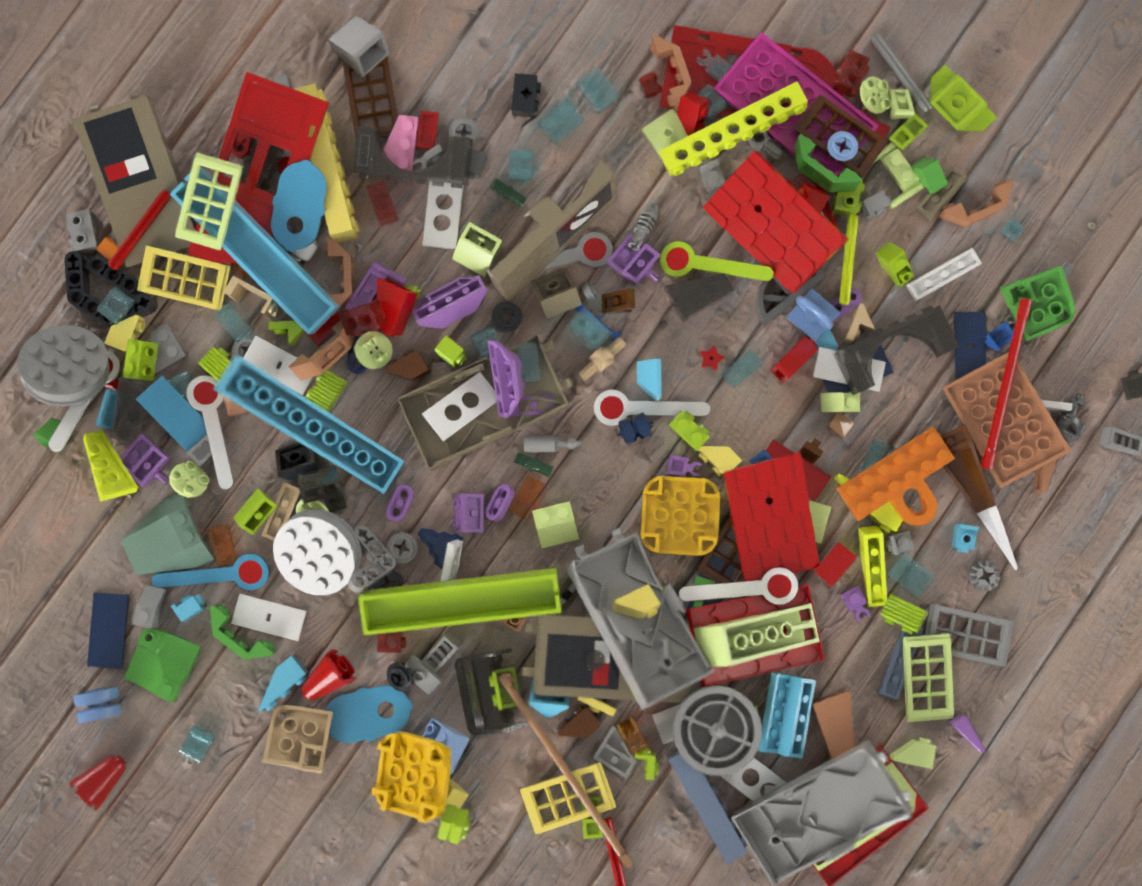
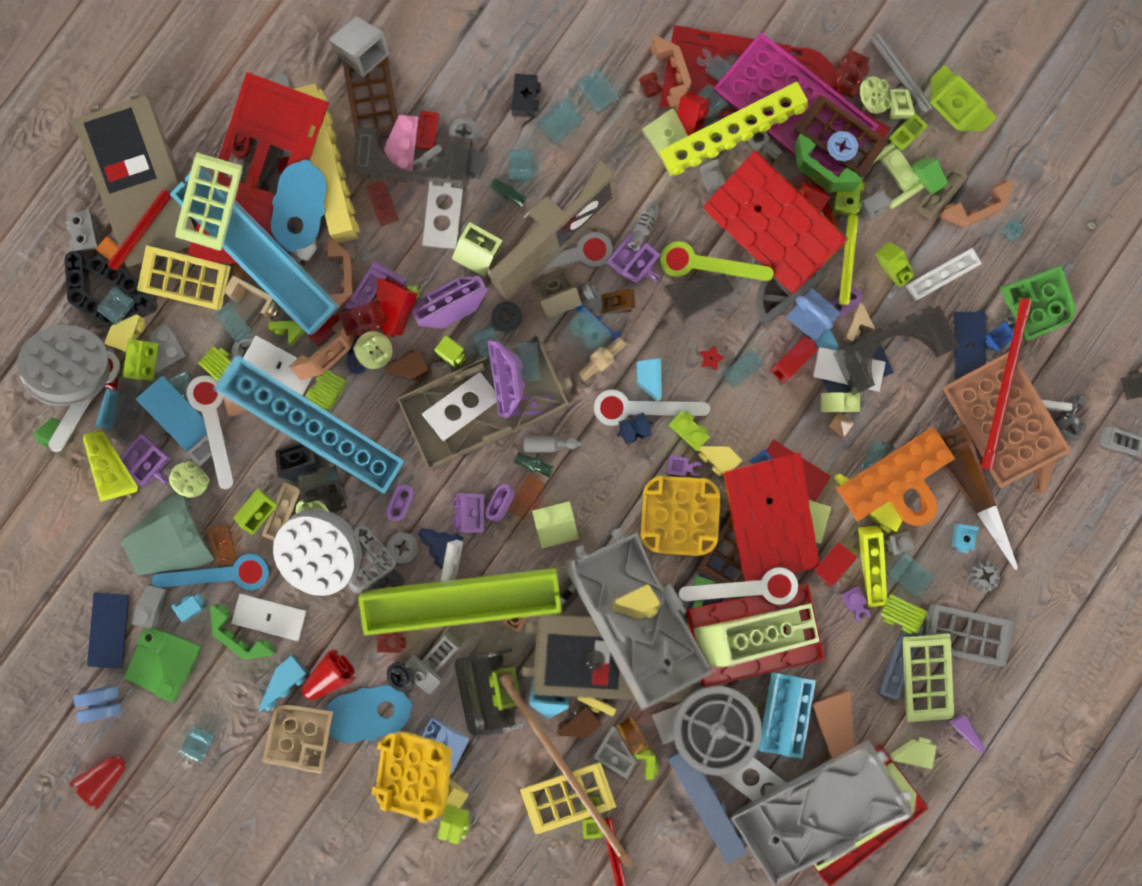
(810, 451): reddish brown tile -> none

